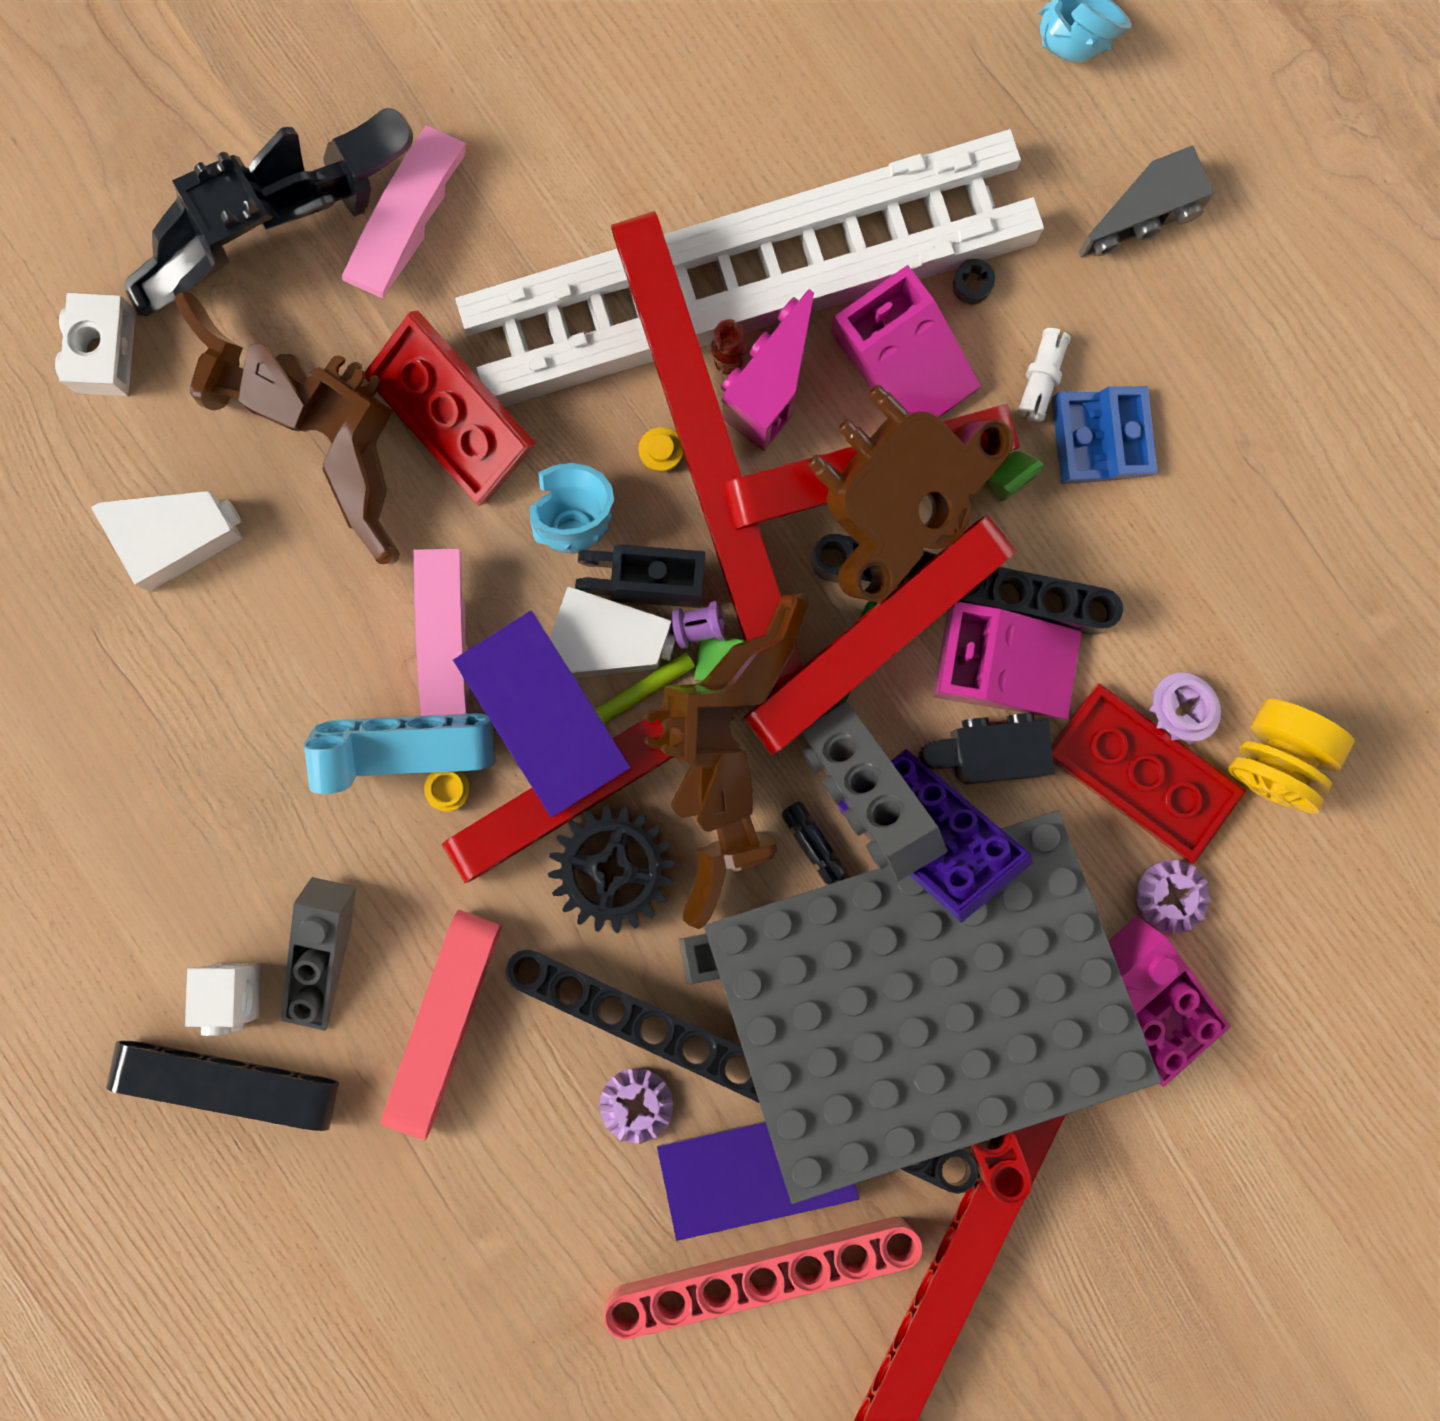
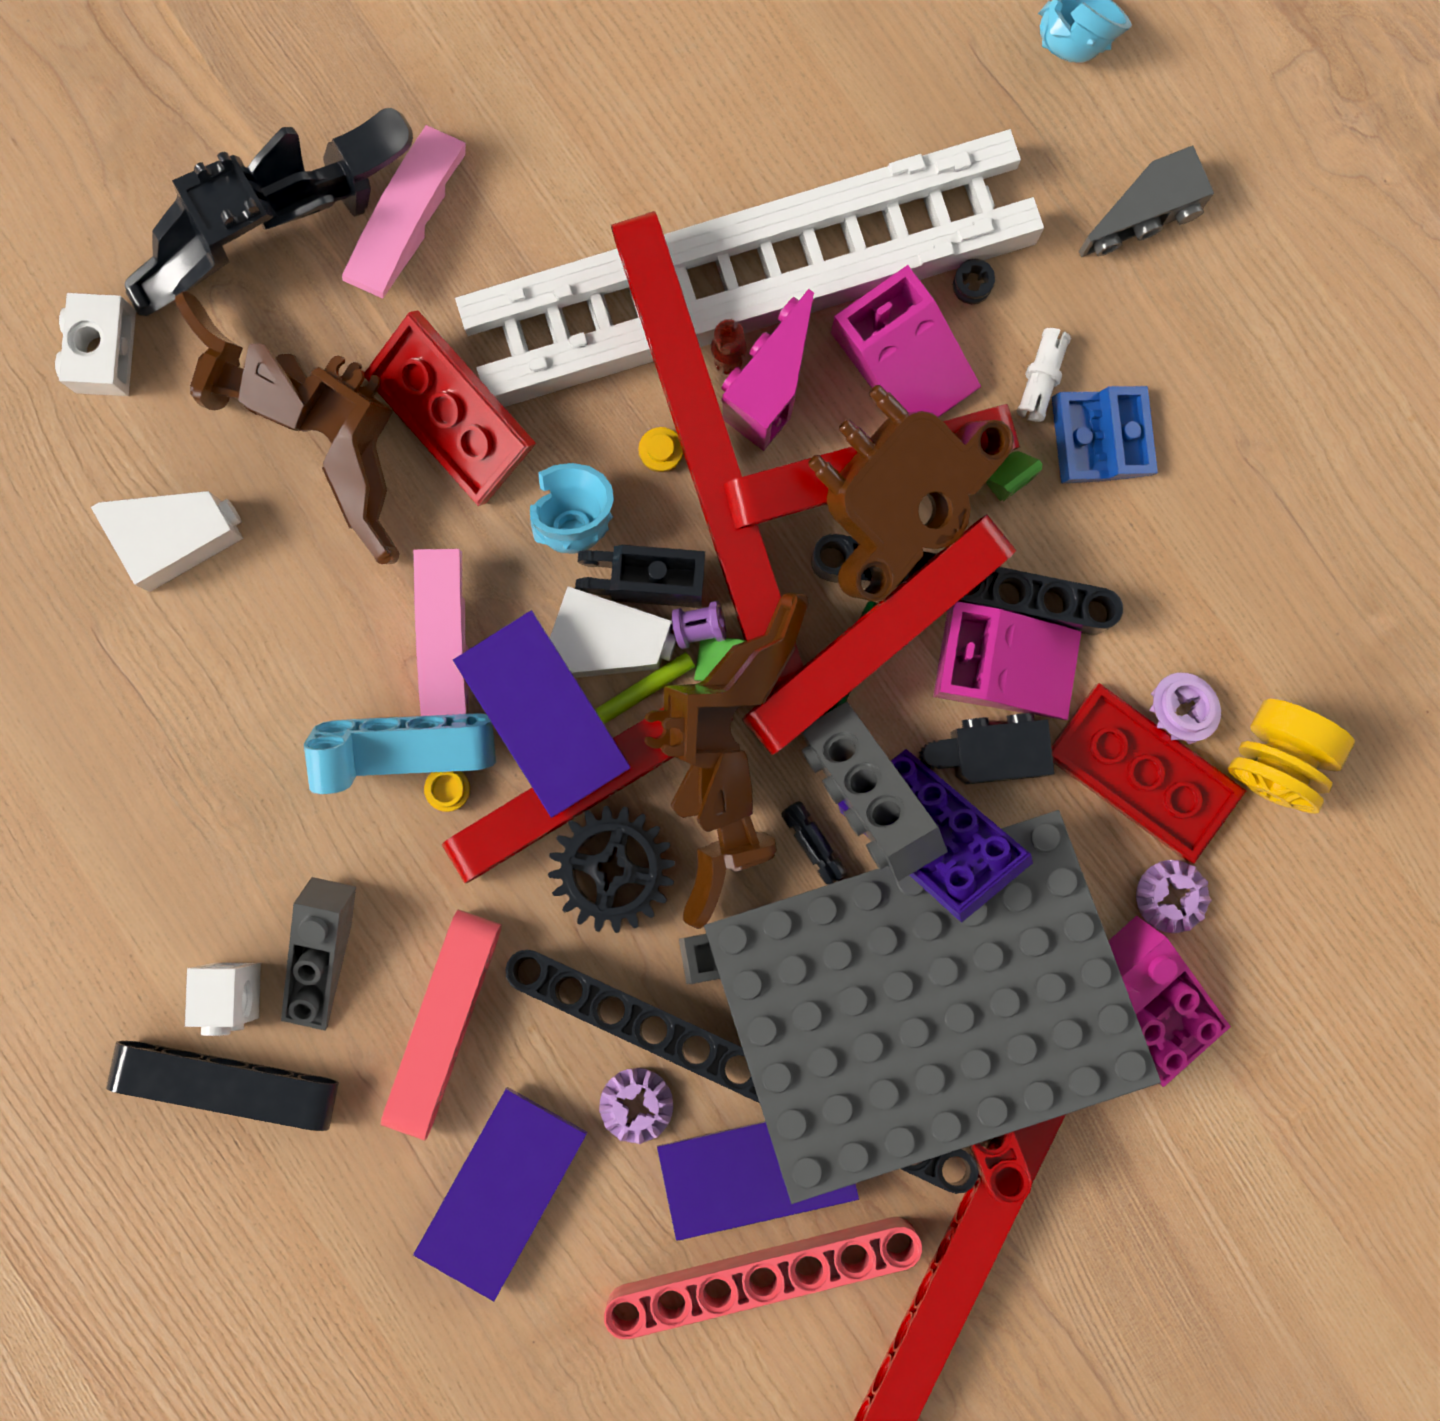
(500, 1194): none -> dark purple tile

